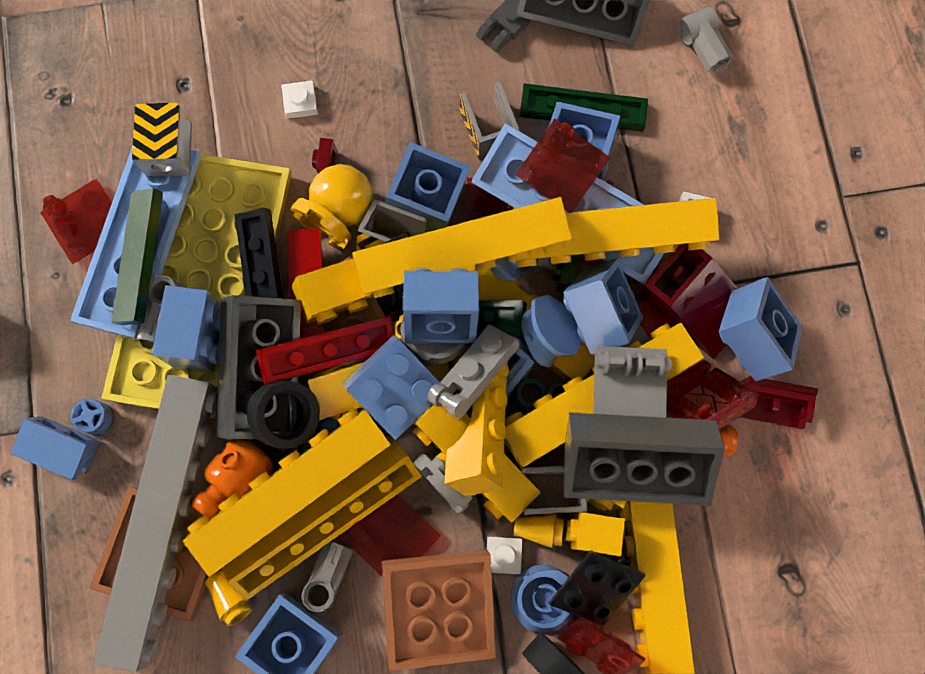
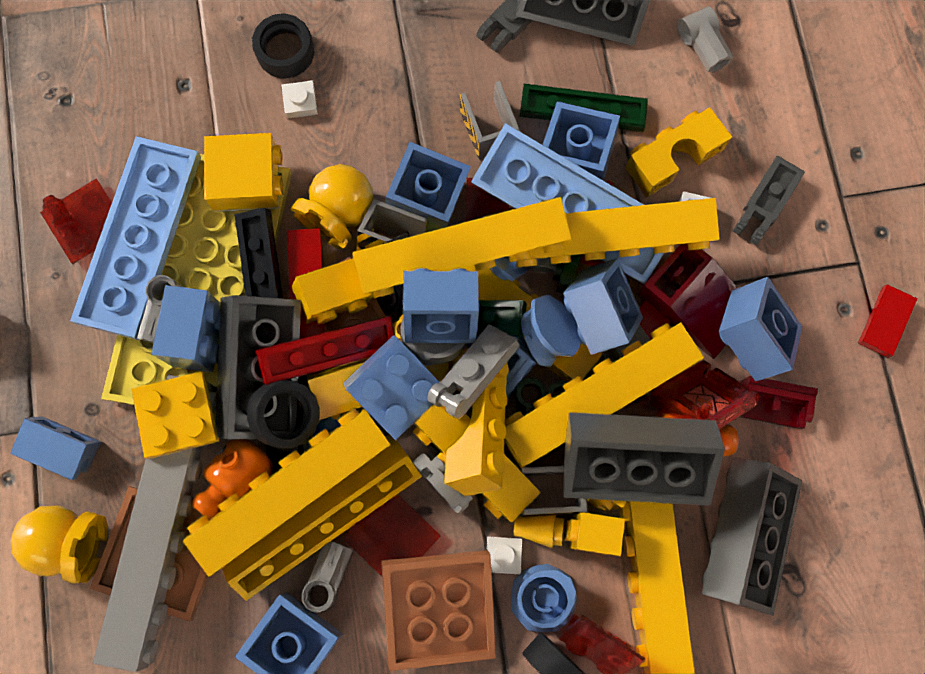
(58, 542): none -> yellow tile
(85, 412): medium blue wheel -> none
(137, 257): tile -> none
(161, 140): piece -> none
(174, 415): none -> yellow plate
(227, 601): yellow cone -> none
(242, 172): none -> yellow piece
(281, 24): none -> black tyre
(325, 155): dark red plate -> none
(562, 165): clear red hinge -> none
(597, 587): black hinge -> none
(630, 381): light grey hinge -> none
(699, 136): none -> yellow arch
(752, 535): none -> dark grey slope
(770, 197): none -> dark grey hinge
(887, 321): none -> red tile

